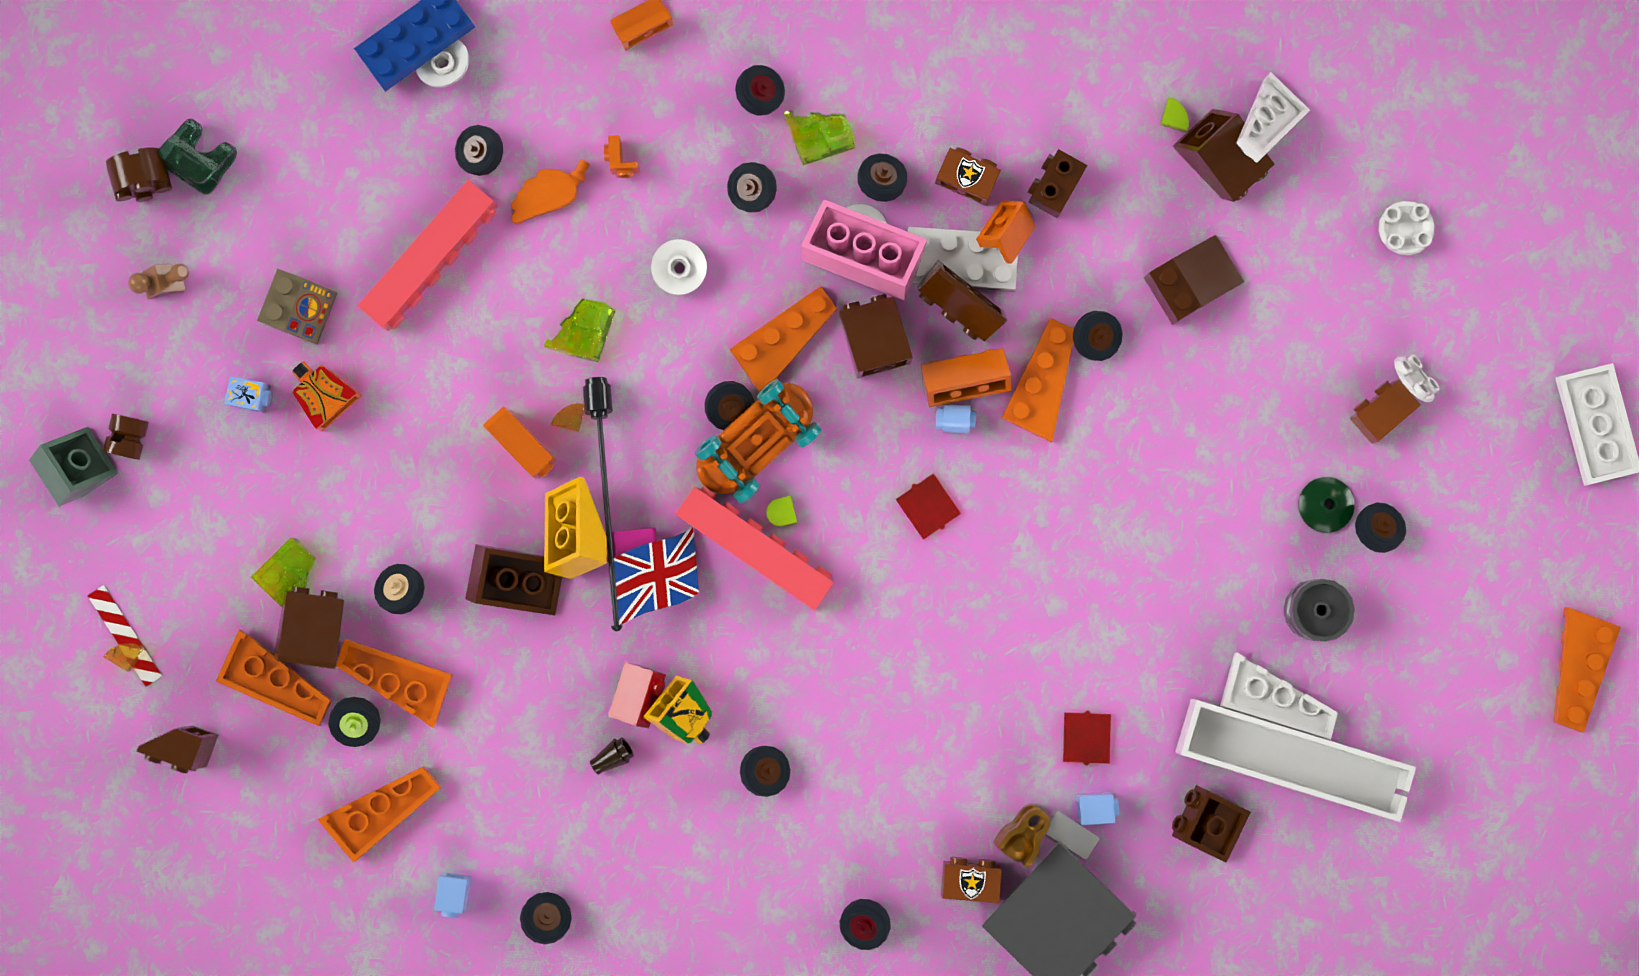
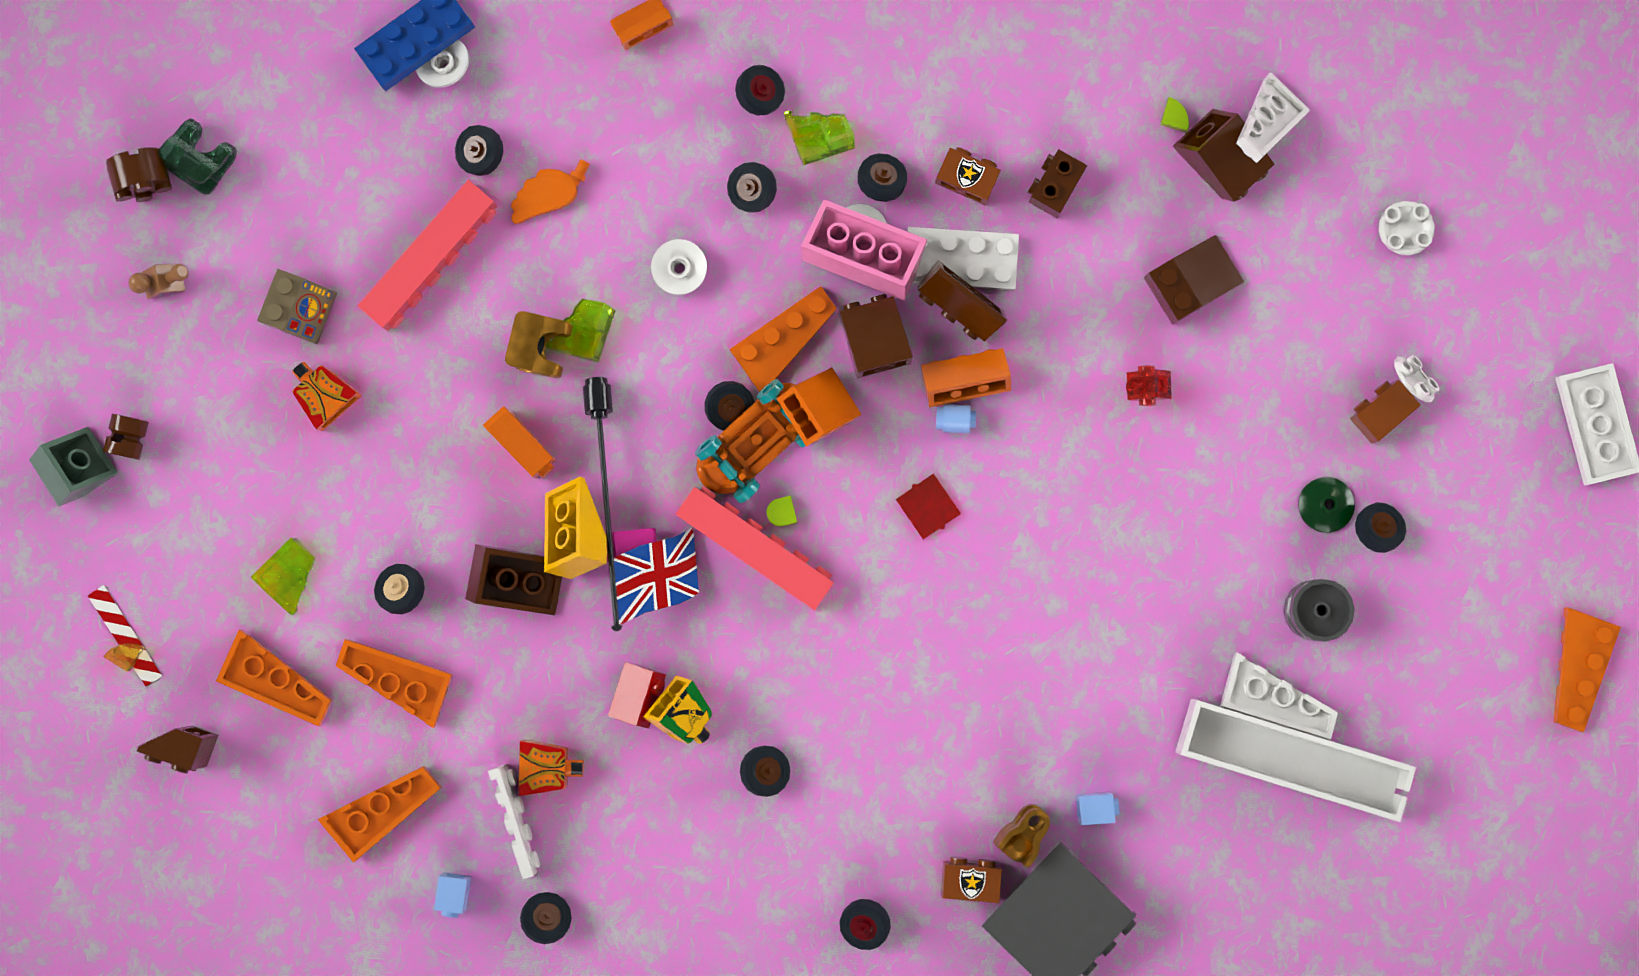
(248, 394): light blue brick -> none
(309, 628): reddish brown slope -> none
(354, 721): black wheel -> none
(506, 797): none -> white wing
(528, 343): none -> pearl gold piece
(545, 767): none -> torso
(569, 417): clear yellow tile -> none
(612, 756): dark brown cone -> none
(613, 154): orange bracket -> none
(819, 406): none -> orange brick
(1007, 229): orange panel -> none
(1041, 386): orange wing -> none
(1072, 835): white sticker -> none
(1086, 737): clear red piece -> none
(1097, 335): black wheel -> none
(1148, 385): none -> clear red brick
(1210, 823): reddish brown plate -> none

